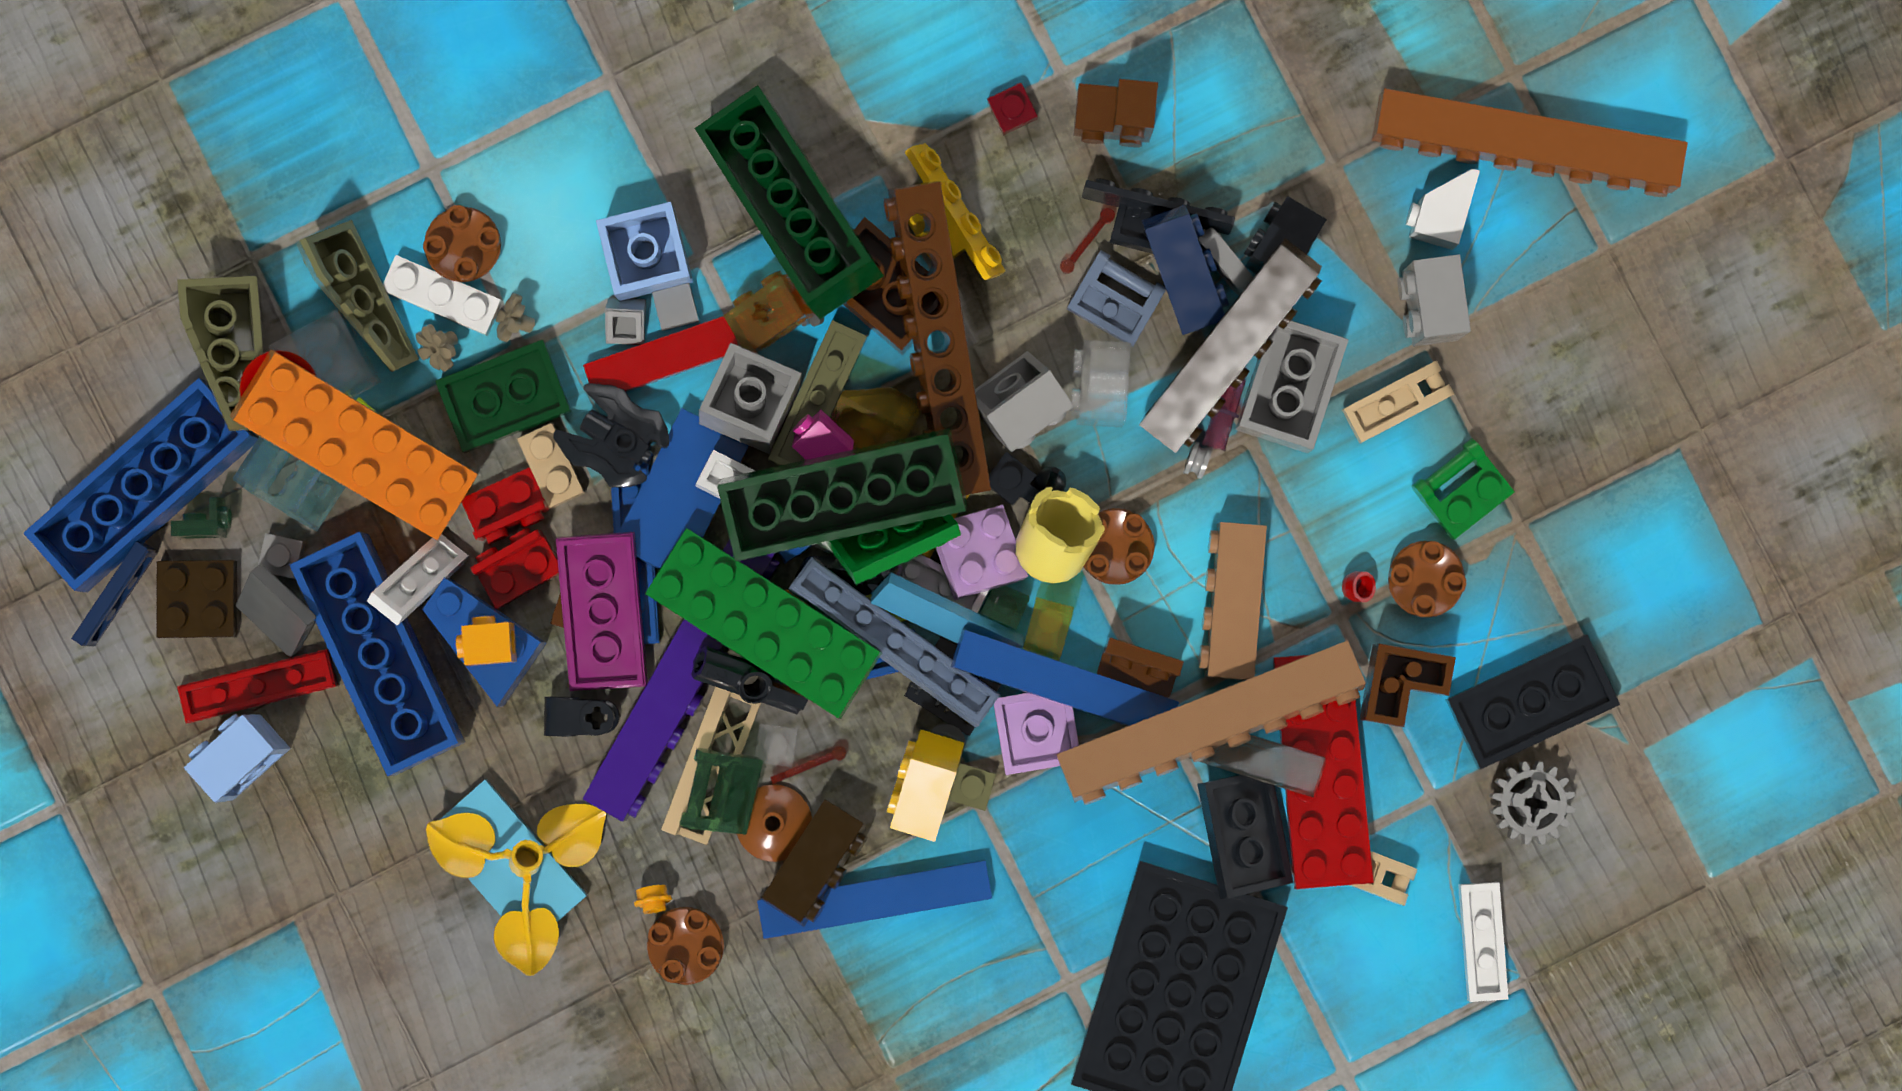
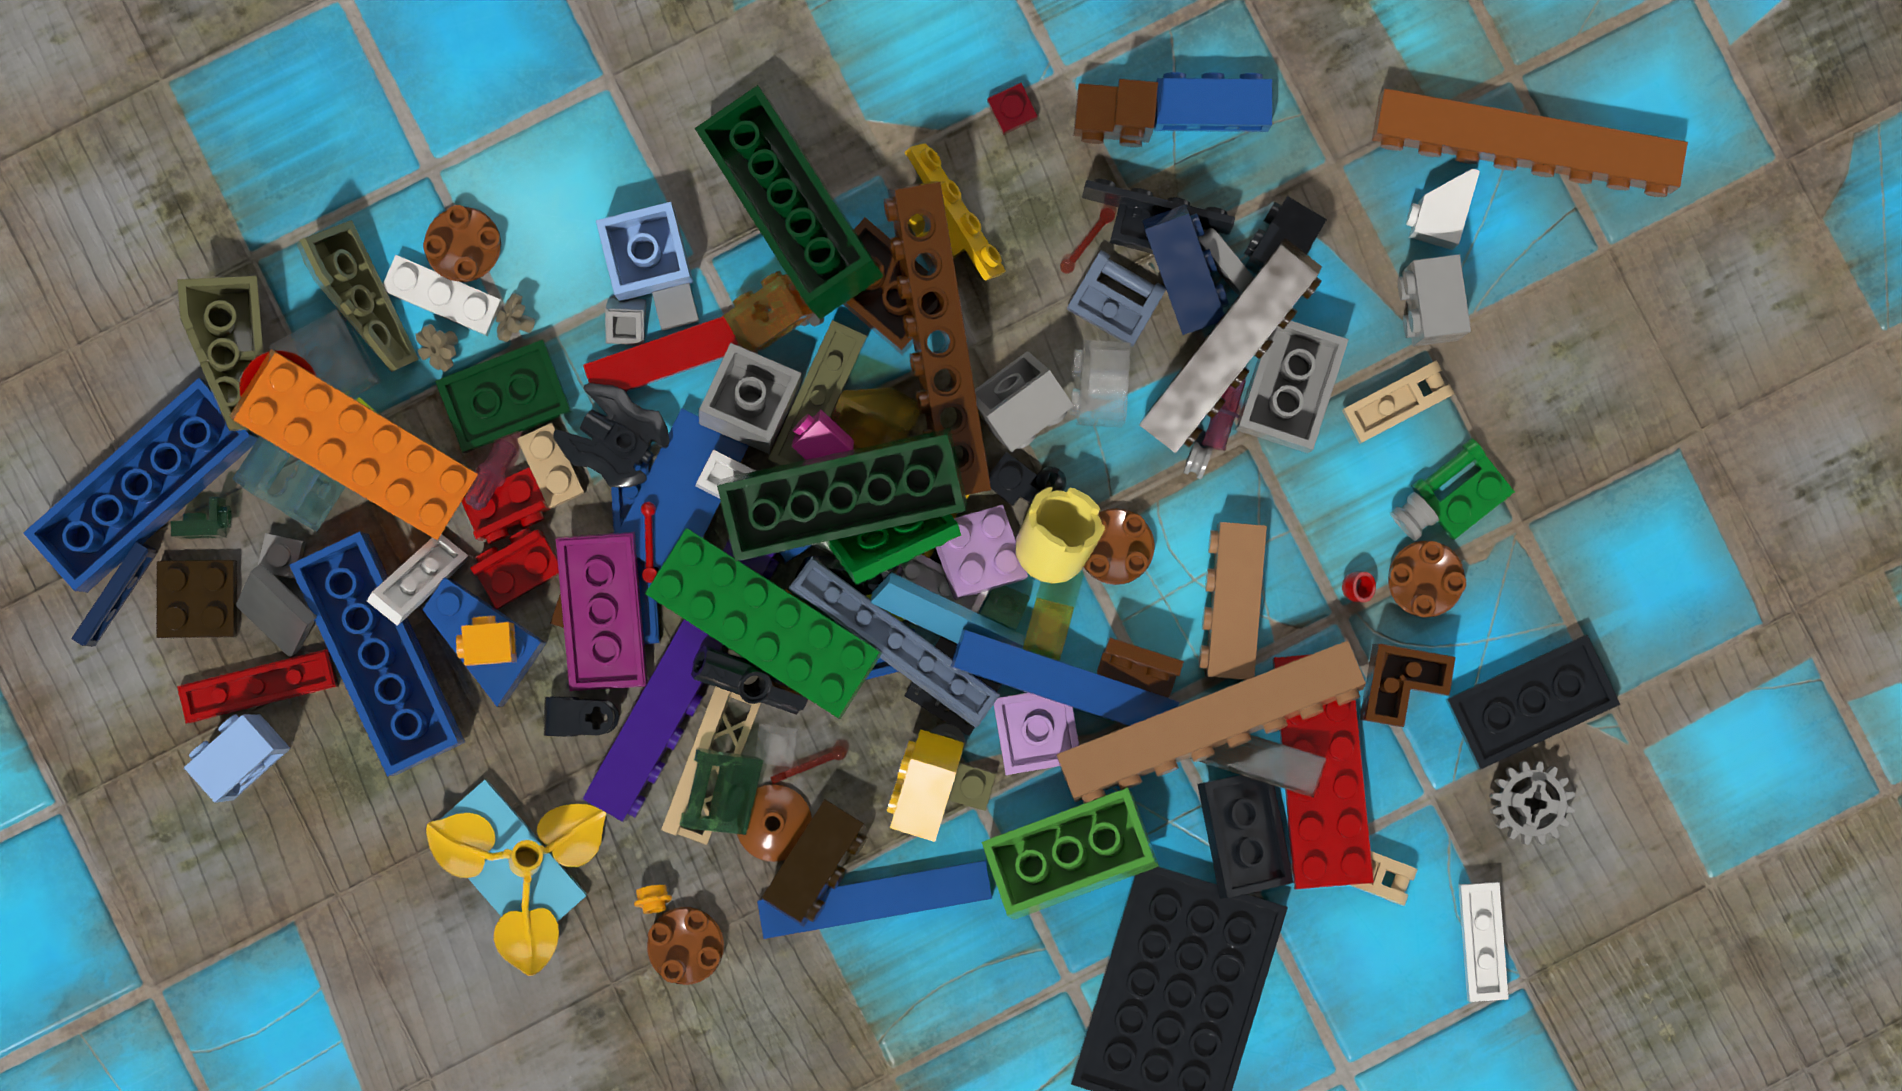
(490, 474): none -> clear pink axle
(648, 510): none -> red hinge
(1070, 854): none -> bright green brick
(1213, 103): none -> blue brick
(1414, 516): none -> light grey wheel

